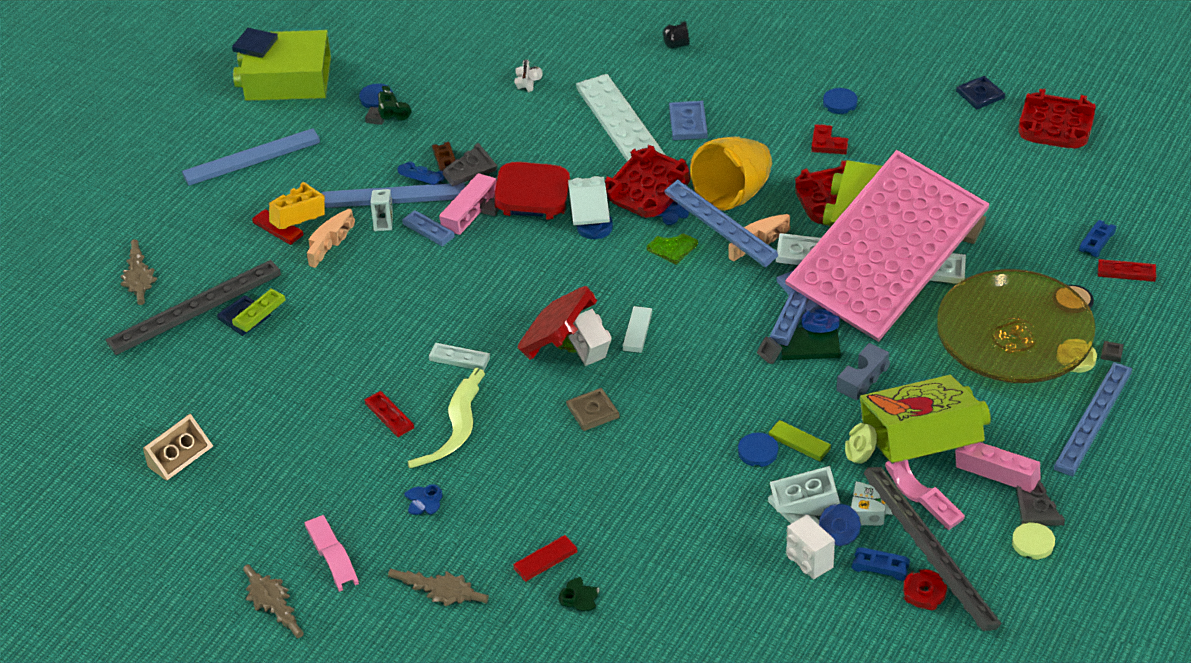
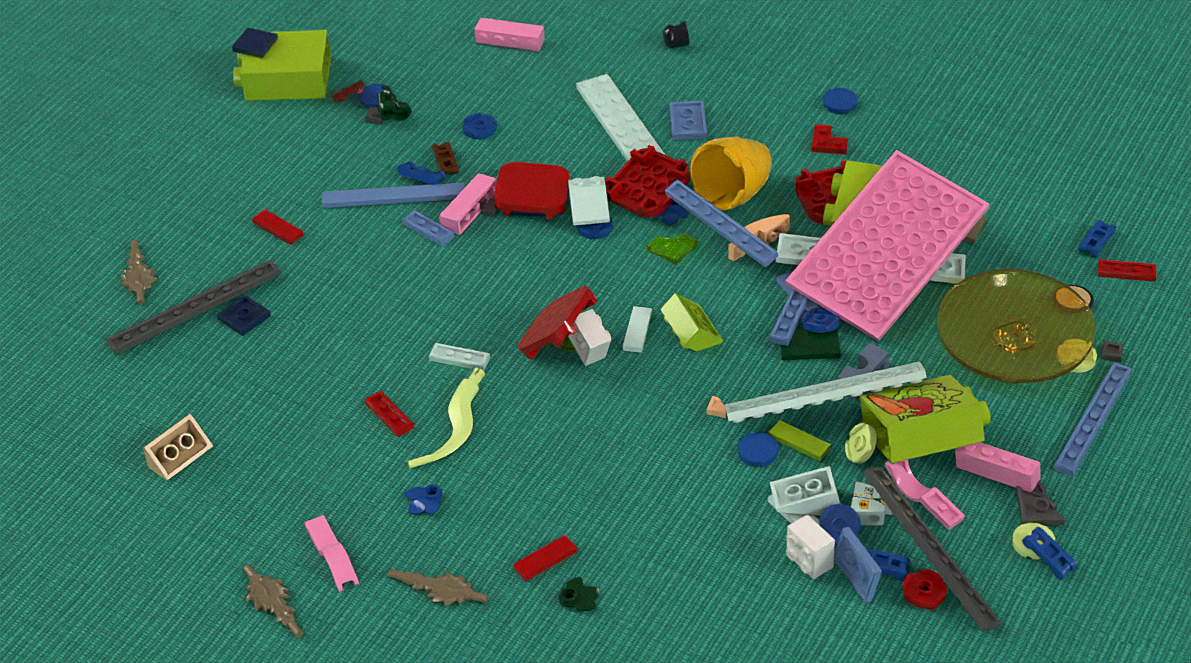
(250, 156): medium blue tile -> none
(258, 310): lime tile -> none
(296, 207): yellow wedge -> none
(329, 234): light nougat slope -> none
(354, 88): none -> clear red wing
(382, 203): light aqua torso -> none
(469, 166): dark grey wing -> none
(479, 126): none -> blue tile
(509, 34): none -> bright pink brick
(527, 76): white hips -> none
(592, 409): dark tan tile -> none
(690, 323): none -> lime slope
(716, 407): none -> light nougat tile
(769, 350): dark grey plate -> none
(828, 390): none -> light aqua plate
(857, 564): none -> medium blue tile
(980, 92): dark blue tile -> none
(1050, 552): none -> blue plate
(1056, 120): red tile -> none

